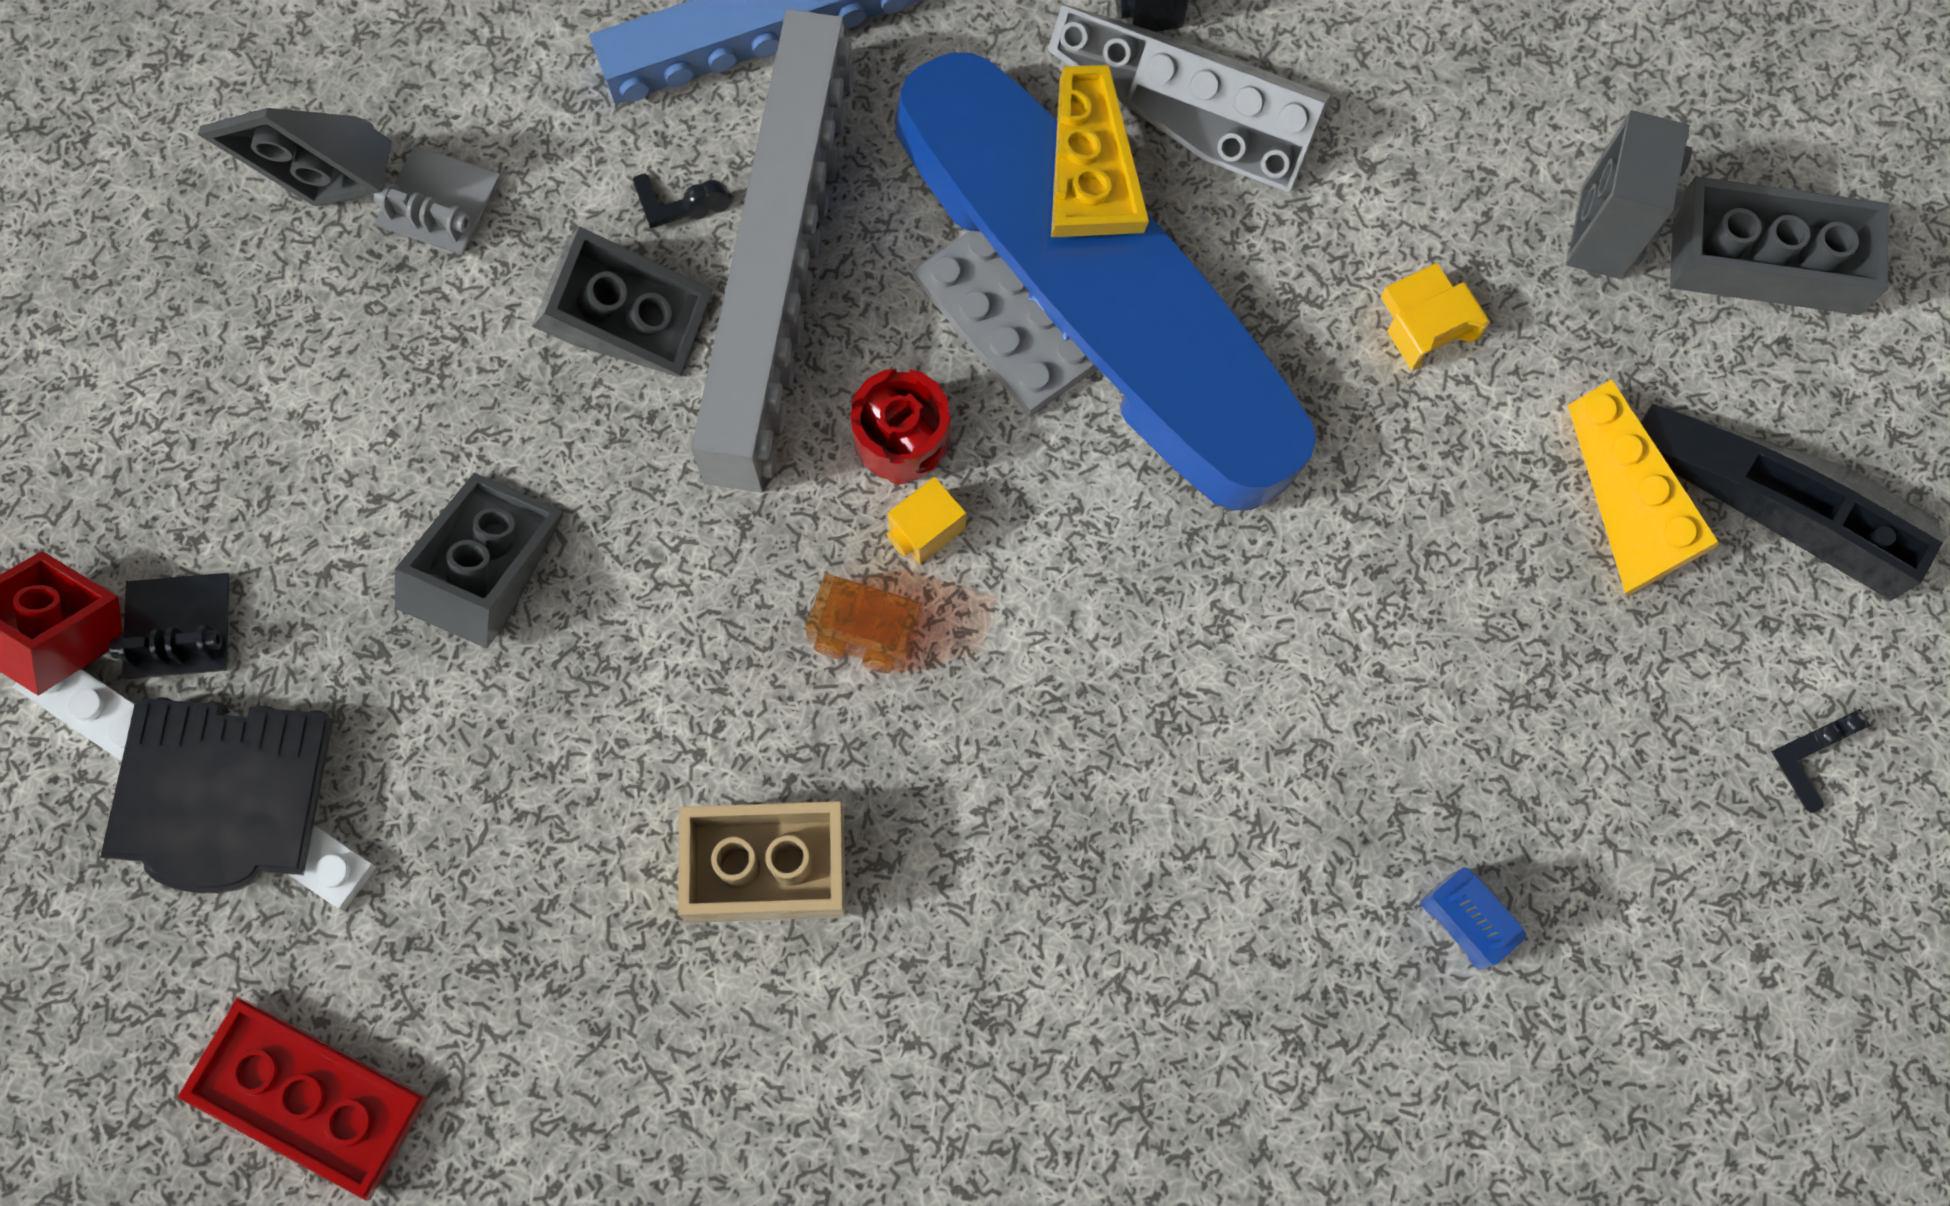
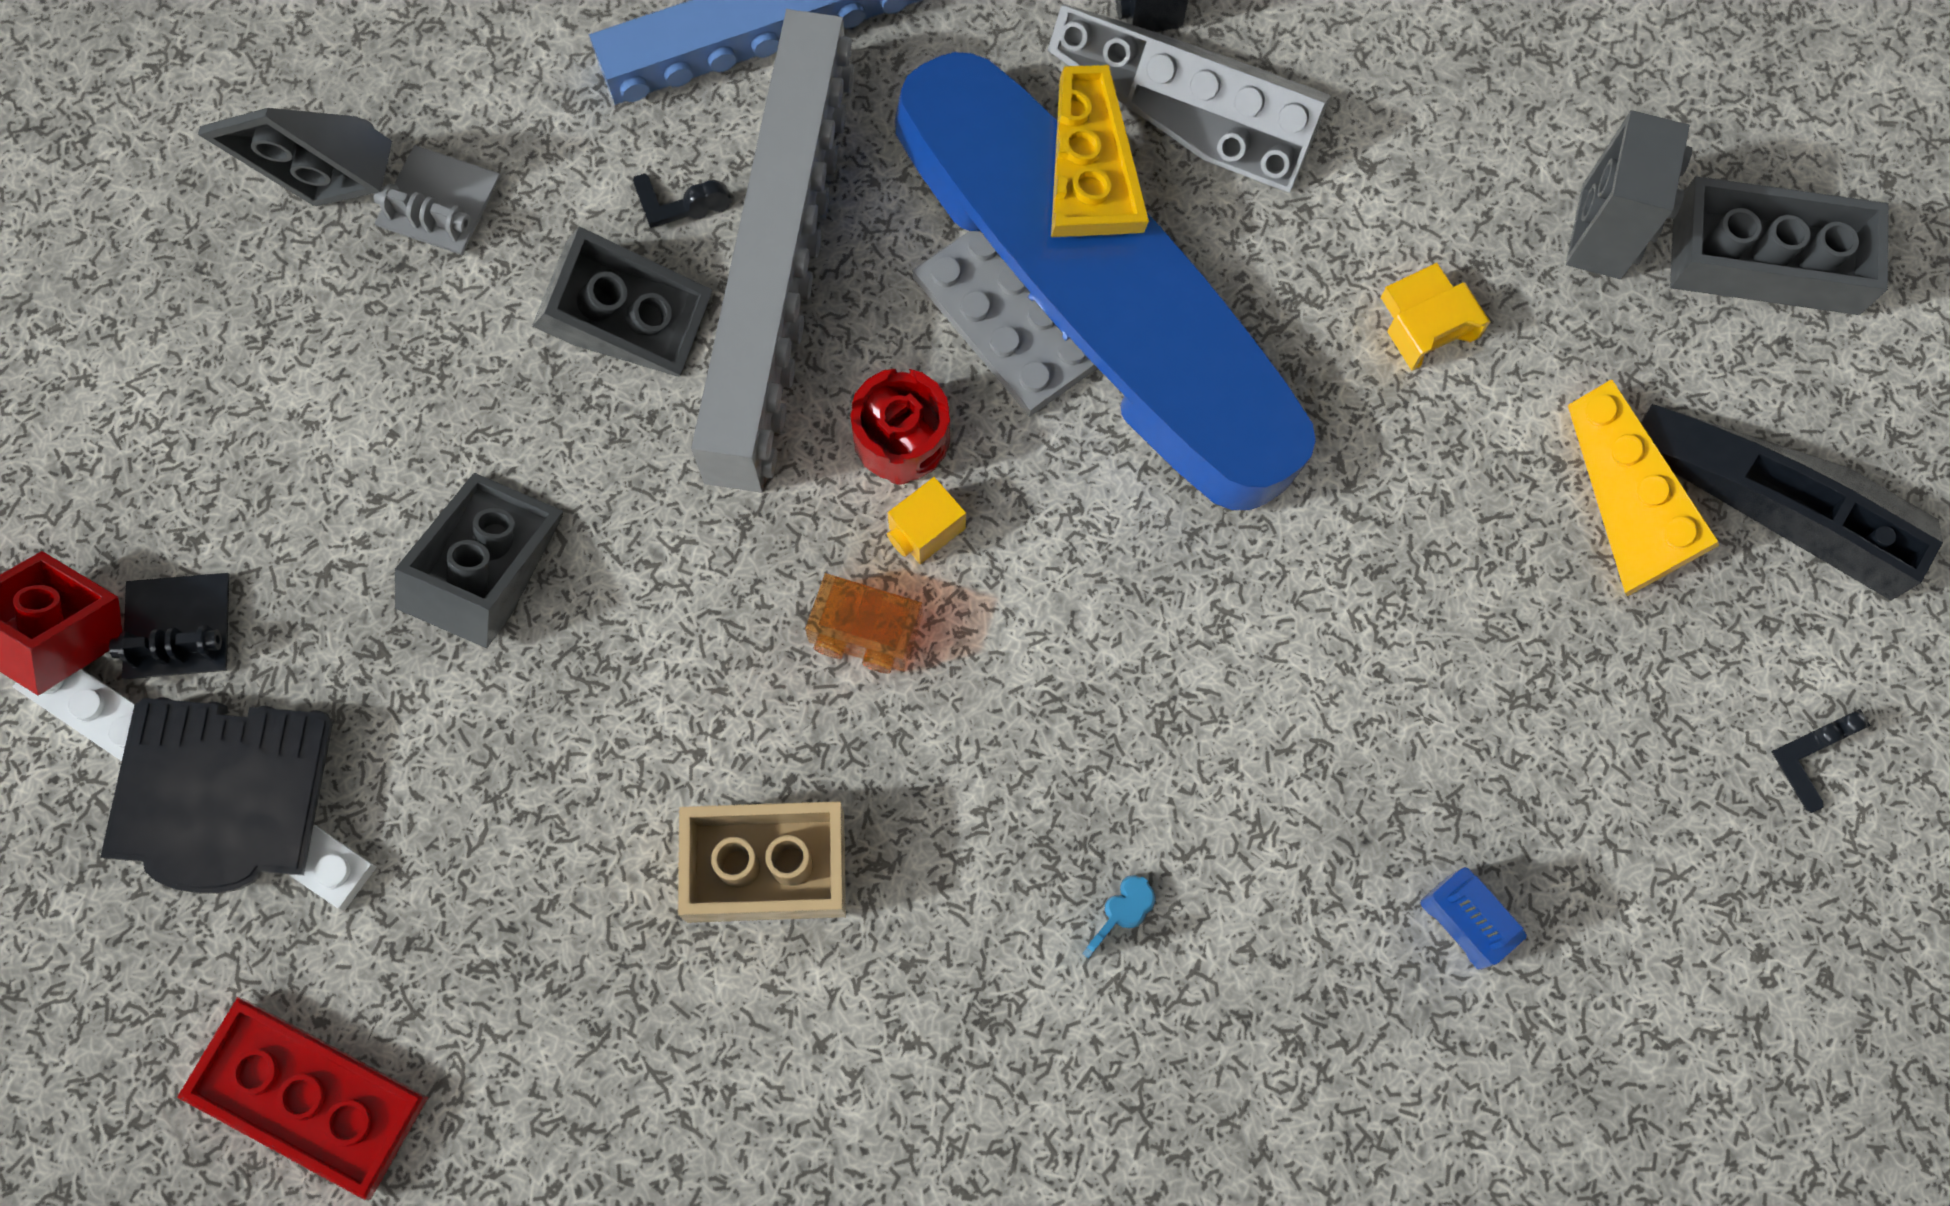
(1125, 909): none -> dark azure piece

